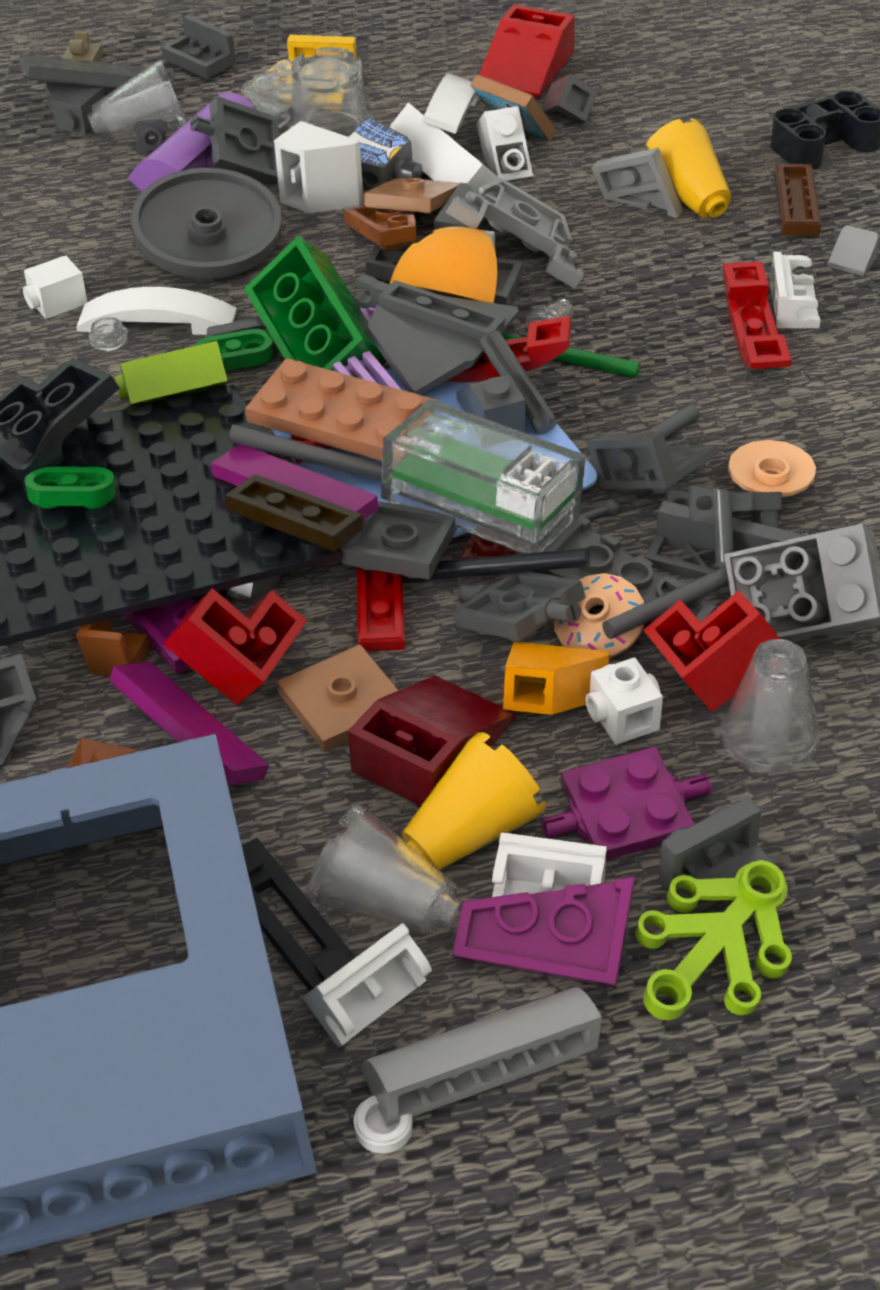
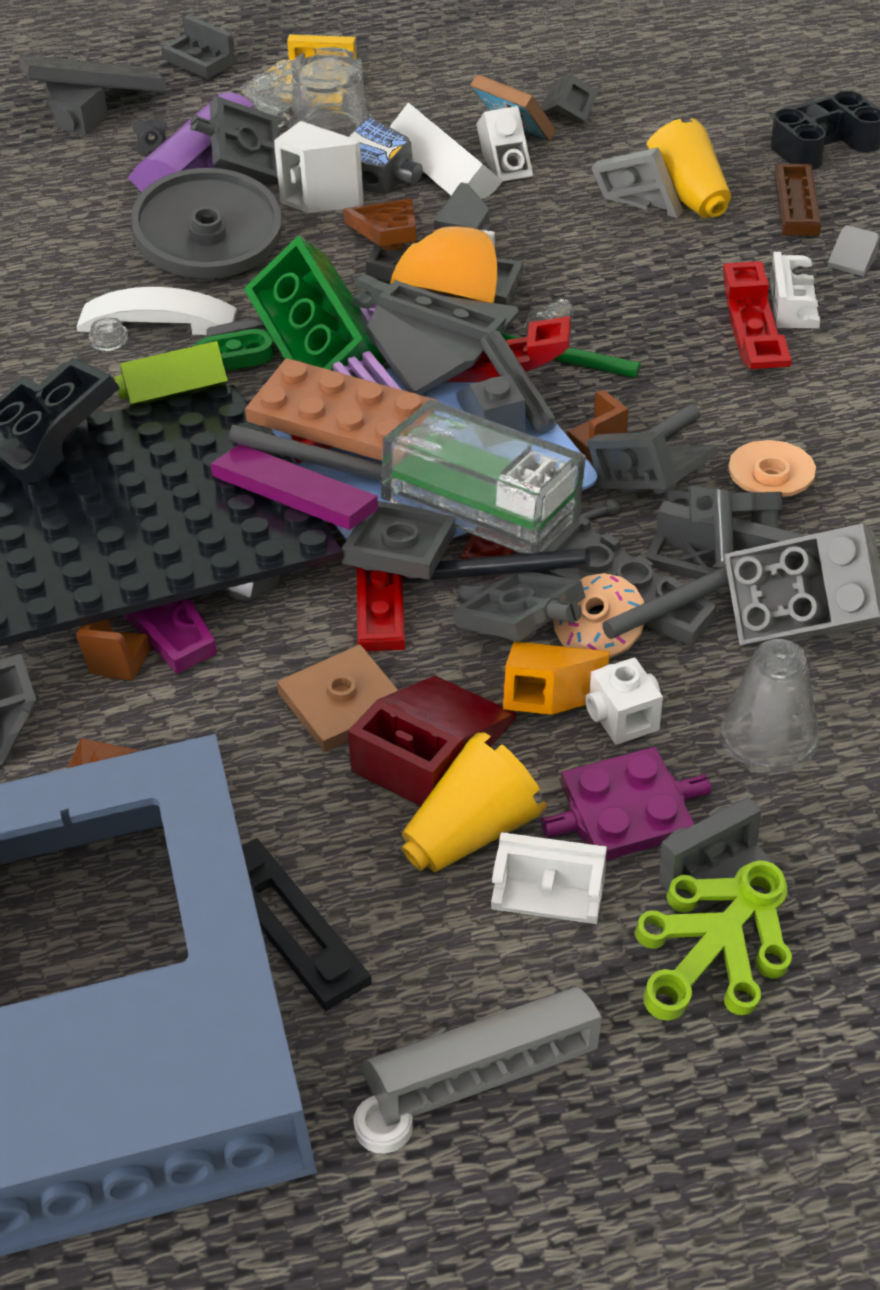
(54, 287): white brick -> none
(70, 487): green plate -> none
(82, 49): dark tan tile -> none
(142, 98): clear cone -> none
(186, 718): magenta tile -> none
(234, 648): red brick -> none
(294, 512): dark brown plate -> none
(368, 985): white hinge -> none
(381, 877): clear cone -> none
(410, 195): medium nougat plate -> none
(450, 103): white slope -> none
(526, 218): light grey wing -> none
(529, 48): red slope -> none
(551, 933): magenta wing -> none
(609, 418): none -> dark orange panel
(714, 651): red brick -> none

